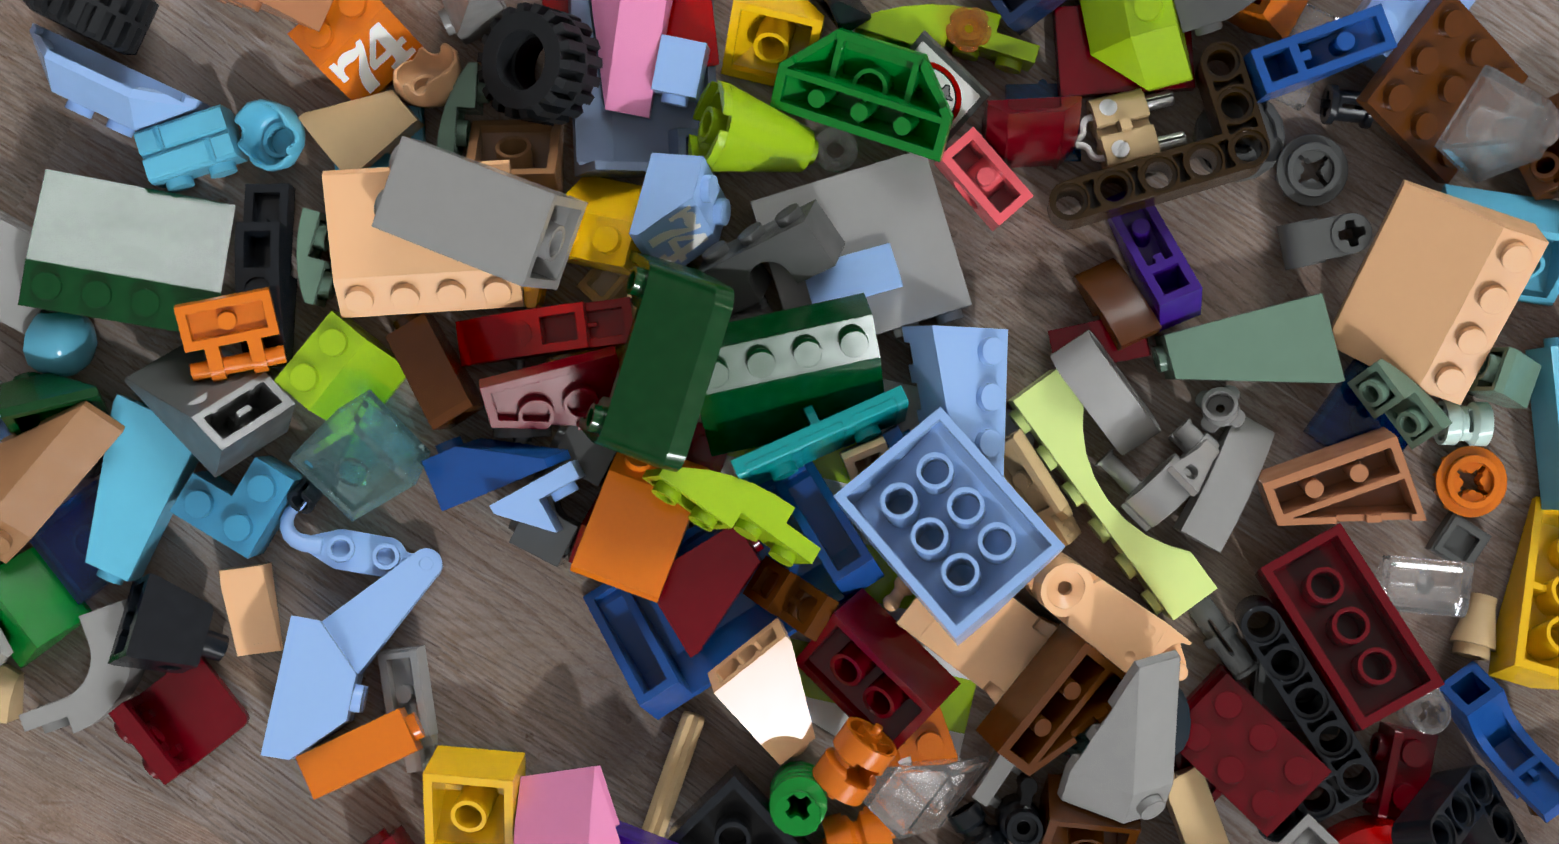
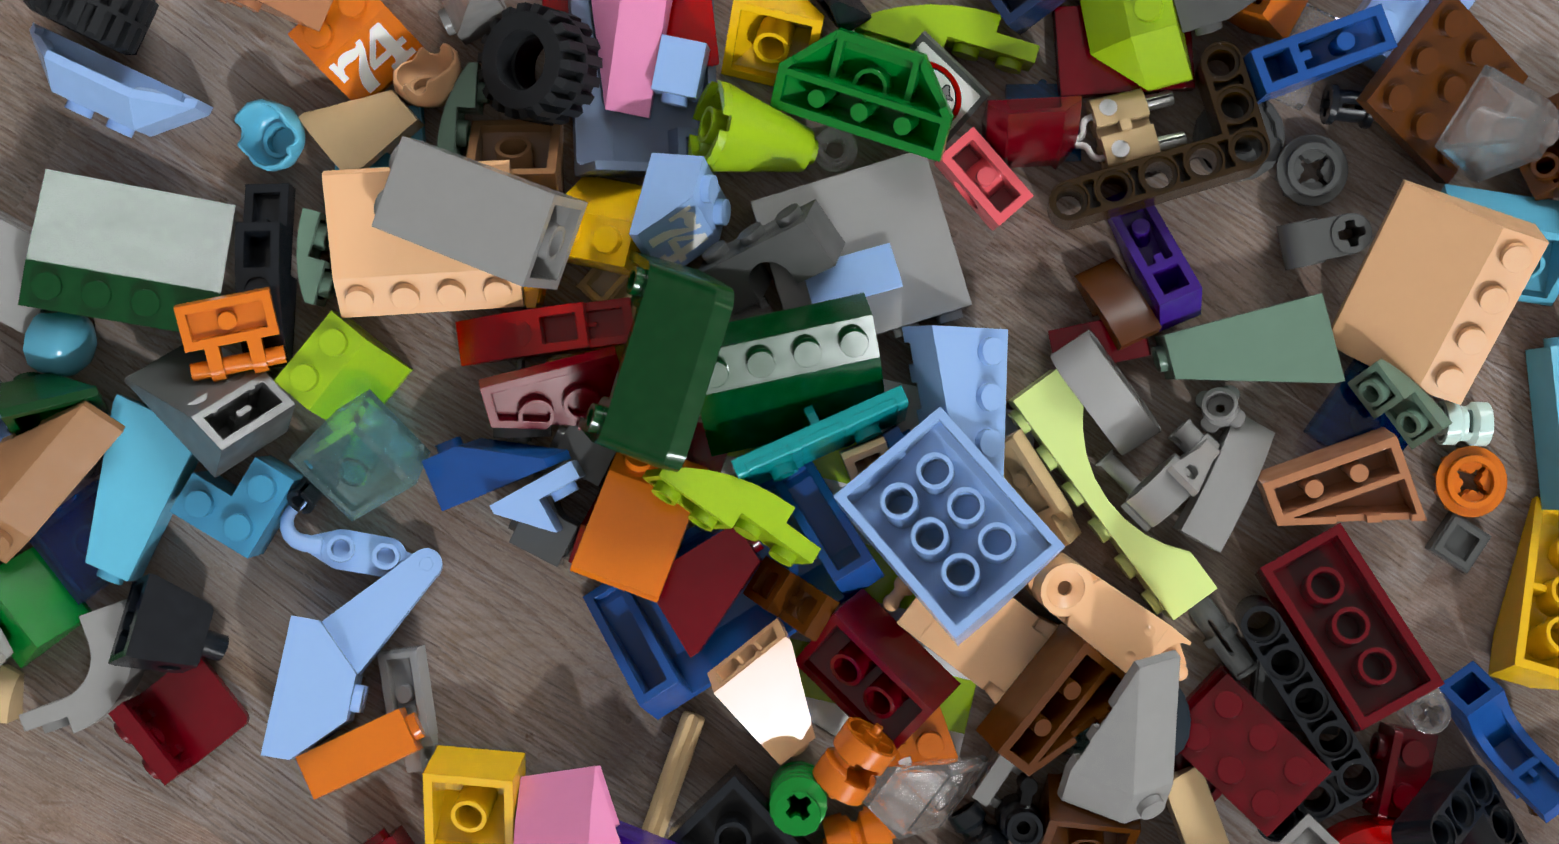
(191, 148): medium azure brick -> none
(252, 608): light nougat slope -> none
(434, 371): reddish brown slope -> none
(968, 41): clear orange plate -> none
(1426, 585): clear slope -> none
(1476, 632): tan cone -> none
(1506, 378): sand green slope -> none

